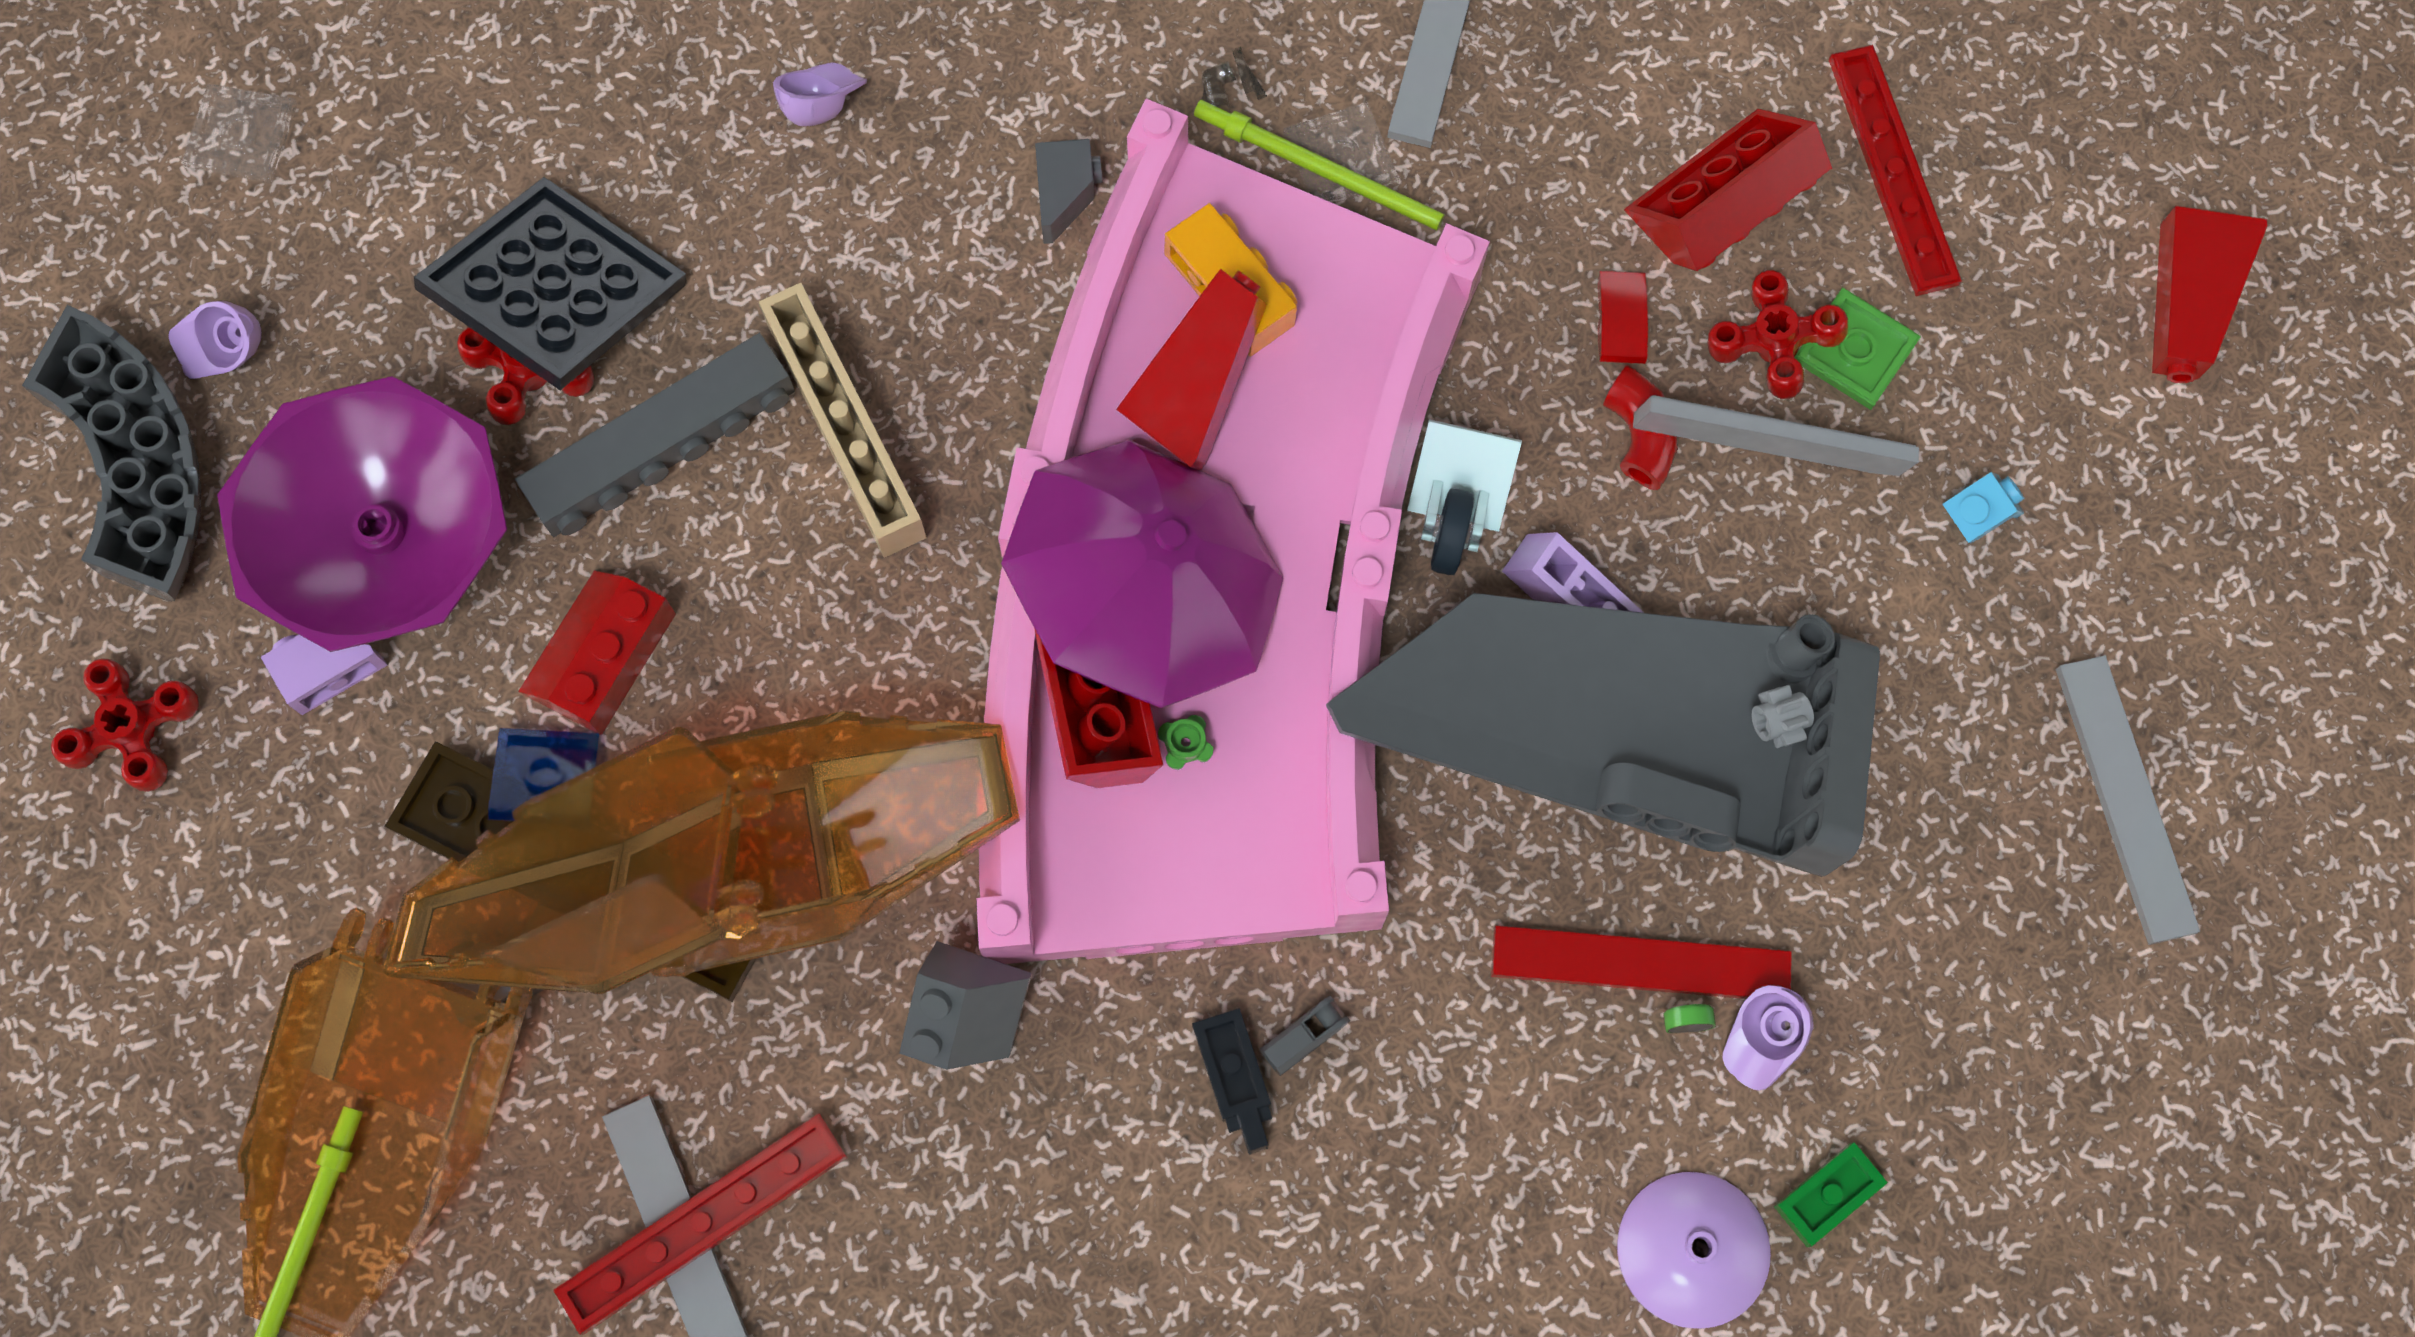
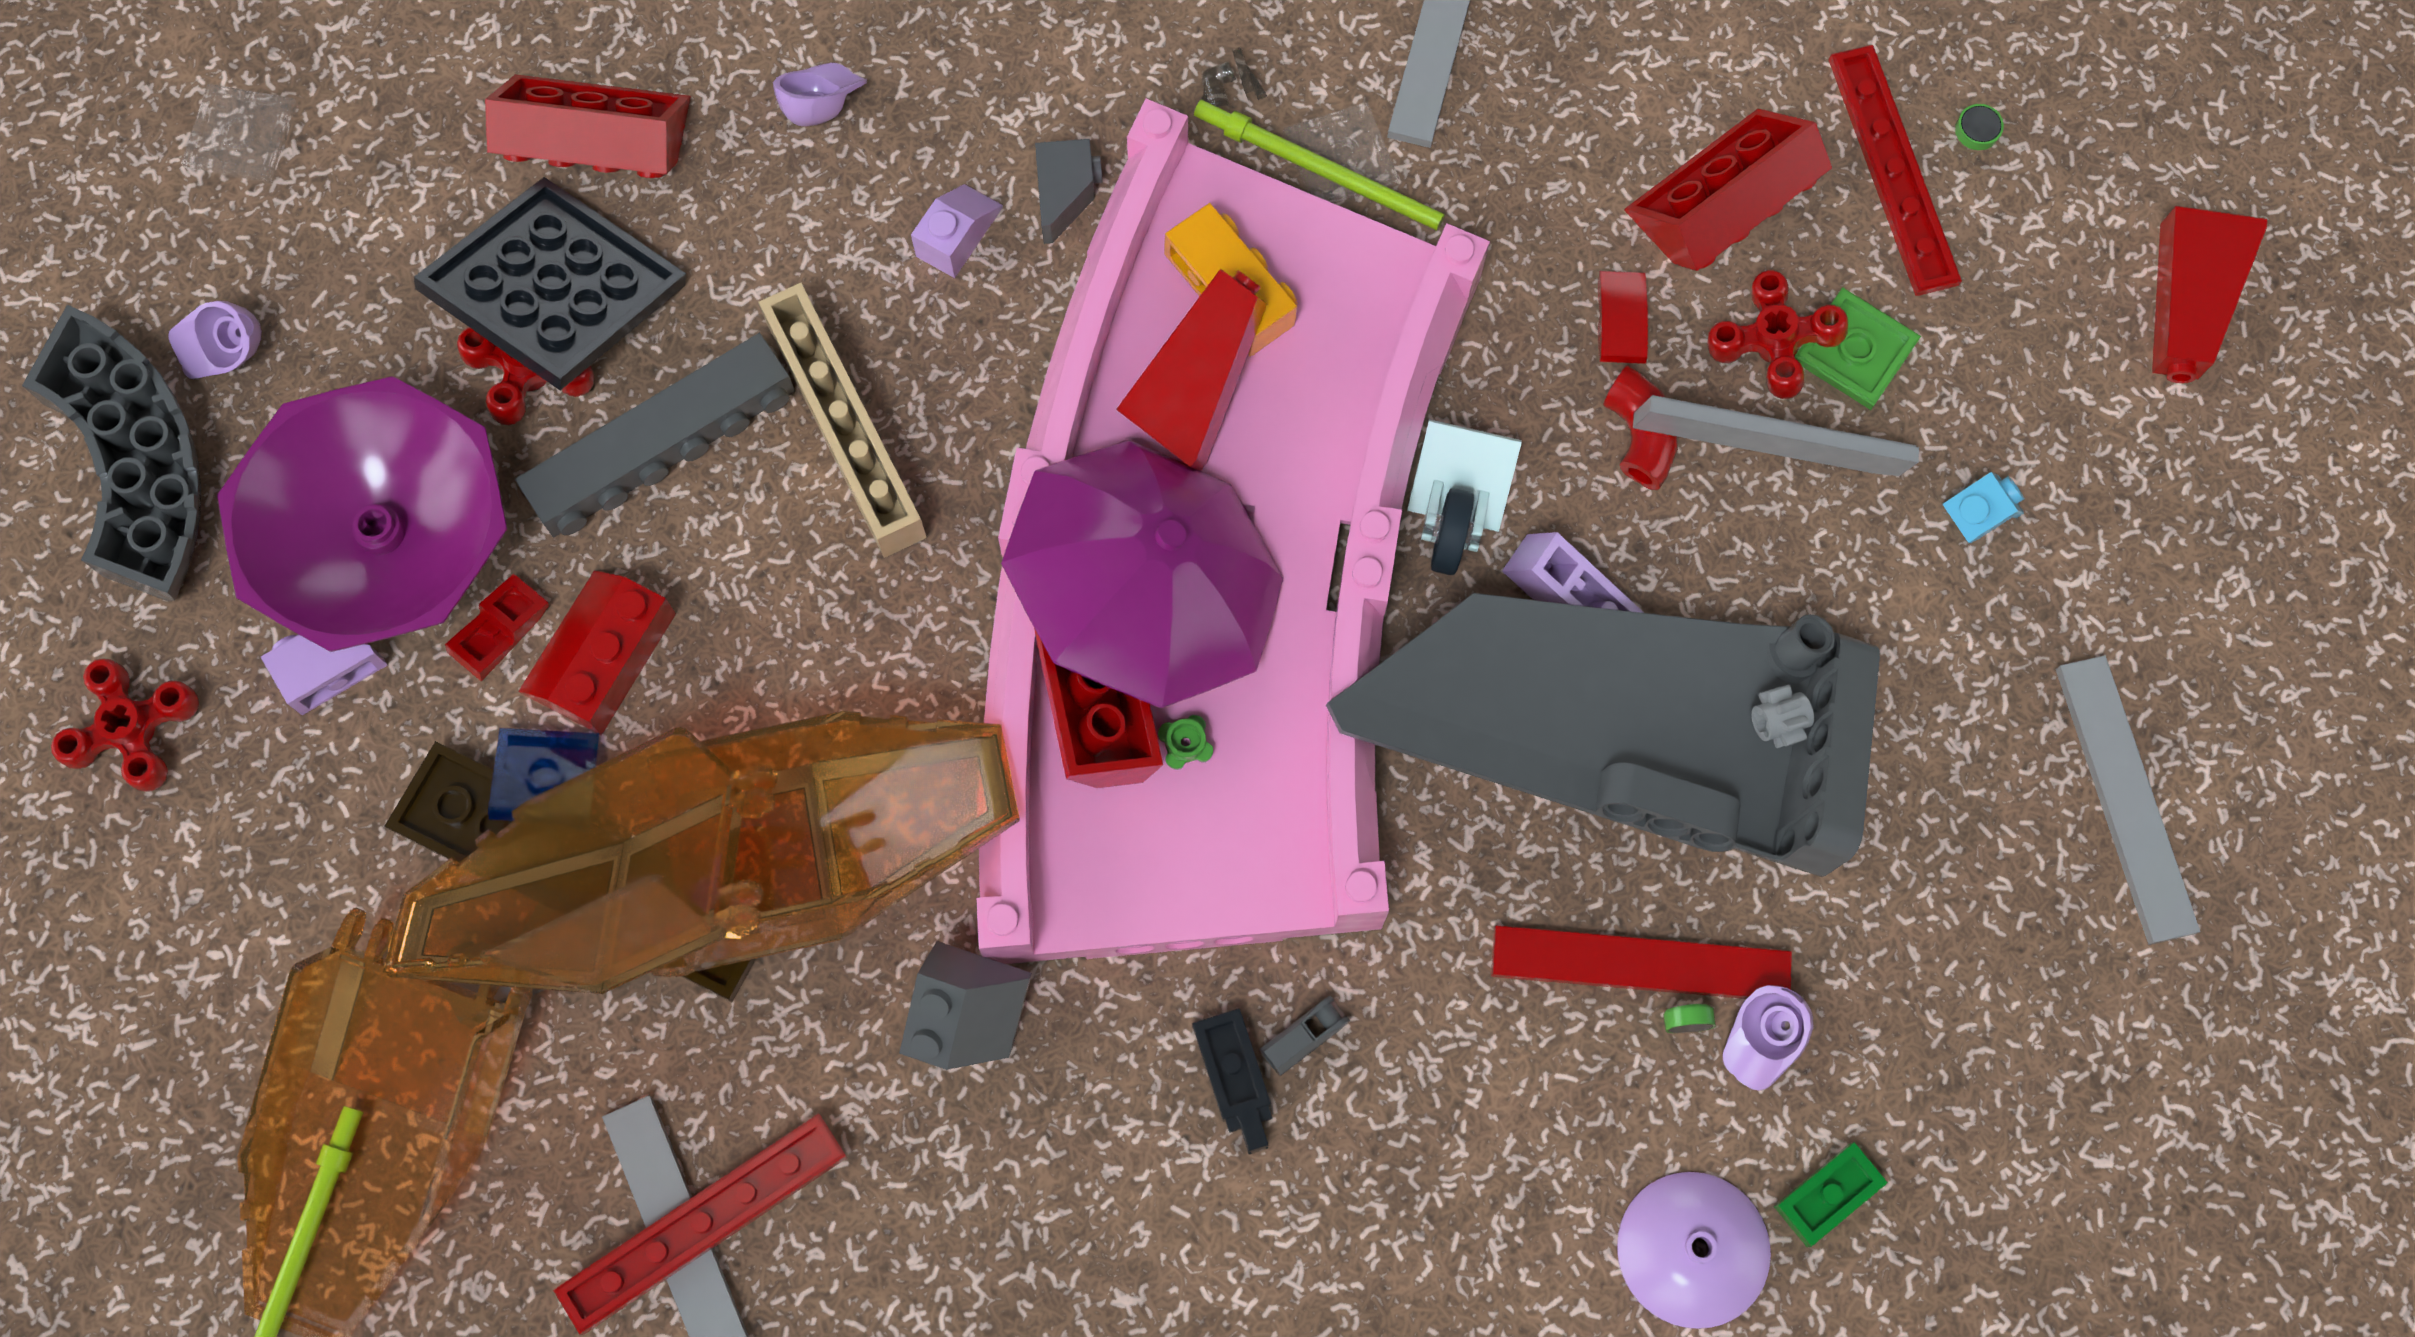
(502, 623): none -> red slope
(586, 125): none -> slope
(953, 228): none -> lavender slope
(1979, 127): none -> tile

